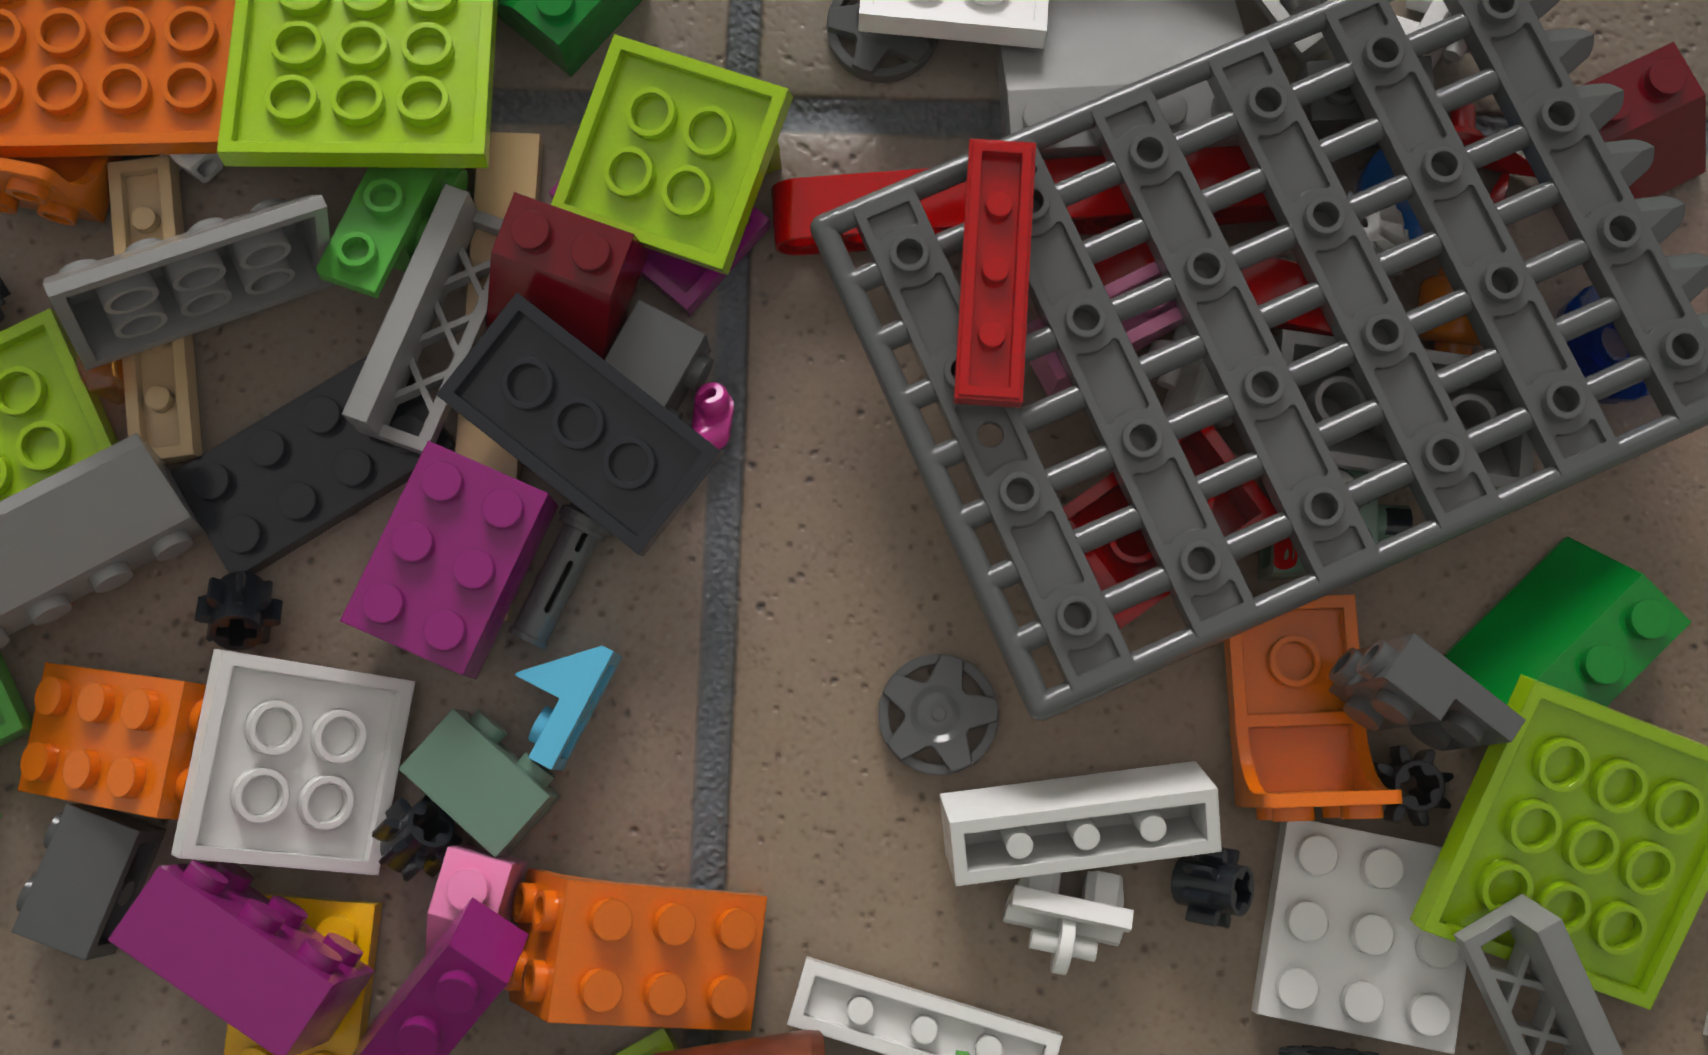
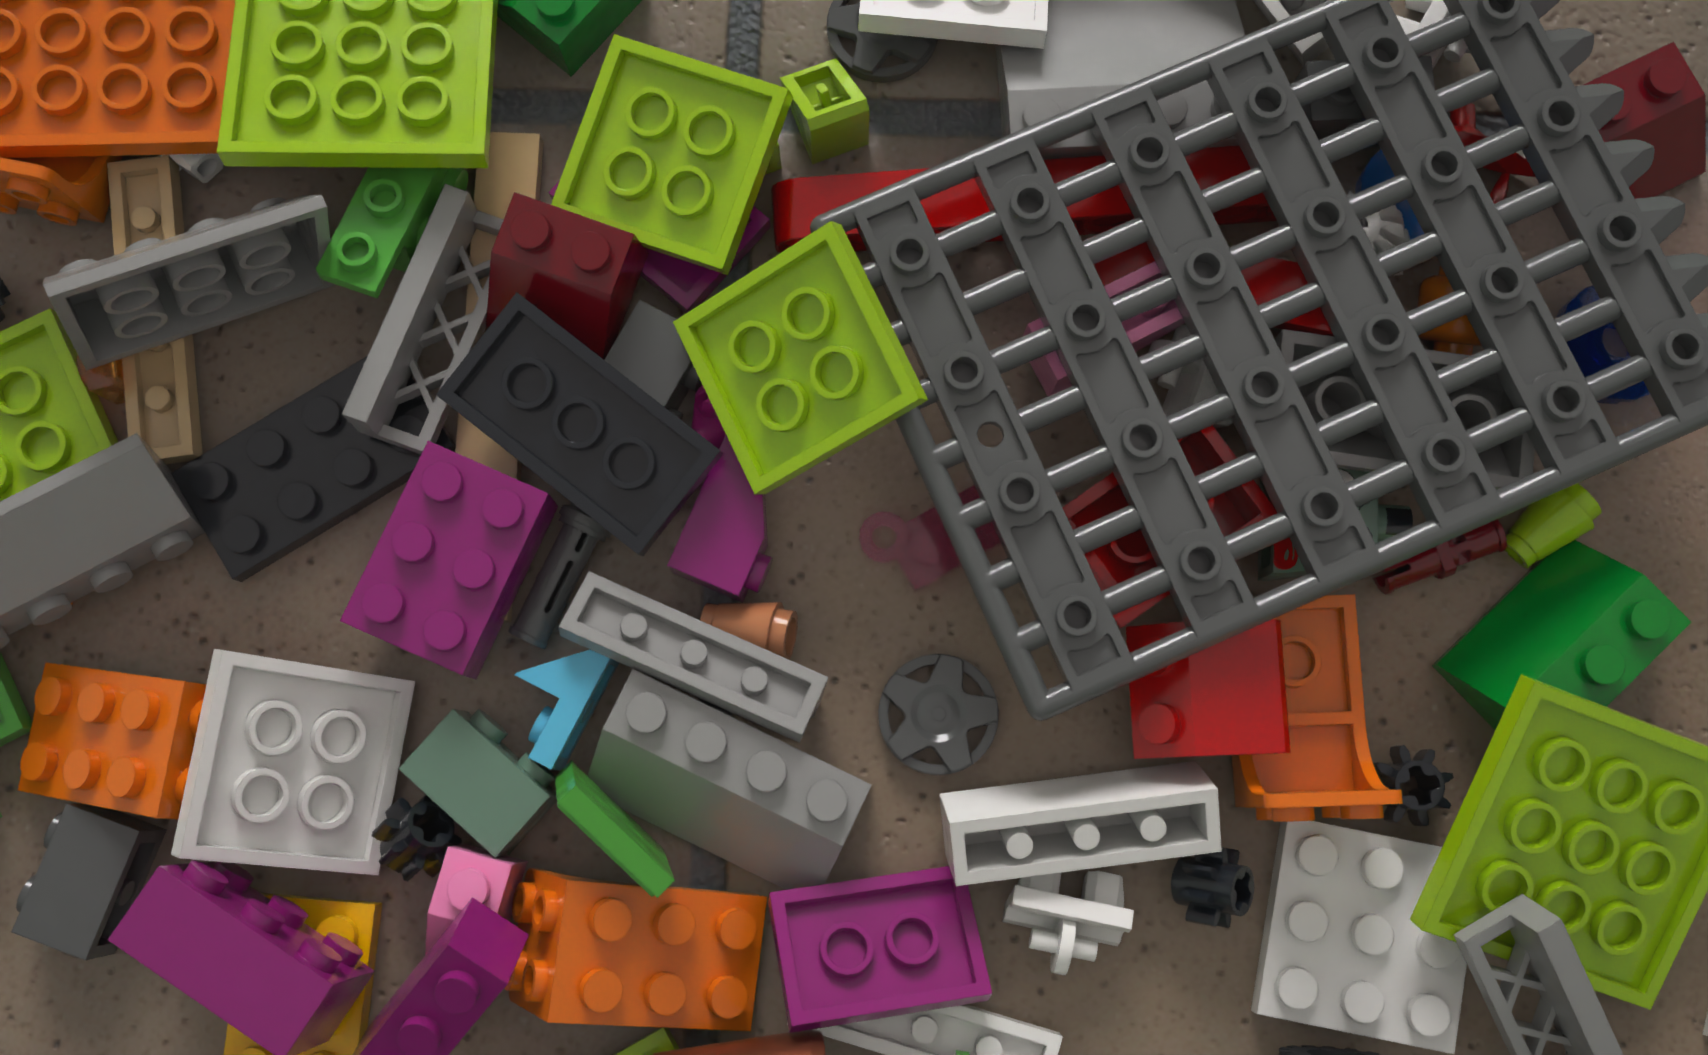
(239, 610): black gear -> none
(612, 830): none -> bright green tile
(693, 656): none -> light grey fence
(725, 533): none -> magenta slope
(725, 784): none -> light grey slope
(758, 623): none -> nougat cone
(799, 359): none -> lime plate
(828, 110): none -> lime slope
(877, 948): none -> magenta plate
(922, 543): none -> clear pink hinge
(995, 273): red tile -> none
(1214, 700): none -> red slope
(1418, 687): dark grey plate -> none
(1444, 558): none -> dark red pin
(1551, 524): none -> lime cone

